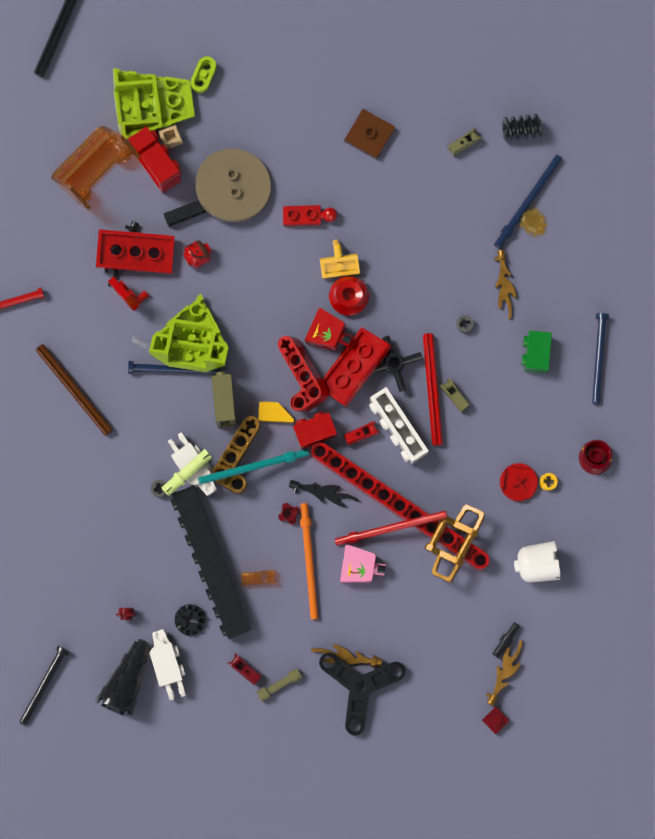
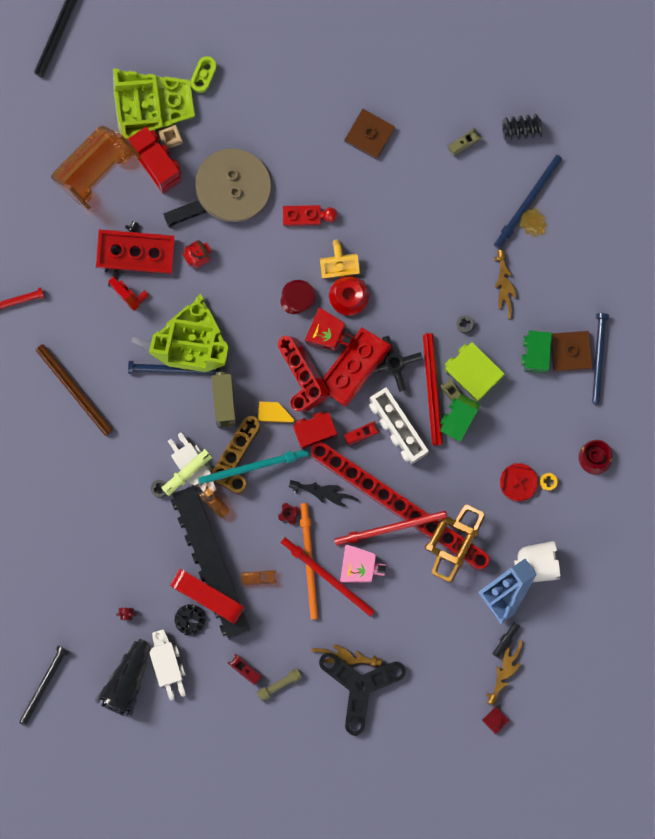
(207, 596): none -> red beam
(214, 503): none -> clear orange bar
(297, 296): none -> dark red piece
(298, 552): none -> red bar
(460, 417): none -> green brick
(473, 371): none -> lime panel
(508, 590): none -> medium blue wedge
(571, 351): none -> reddish brown plate

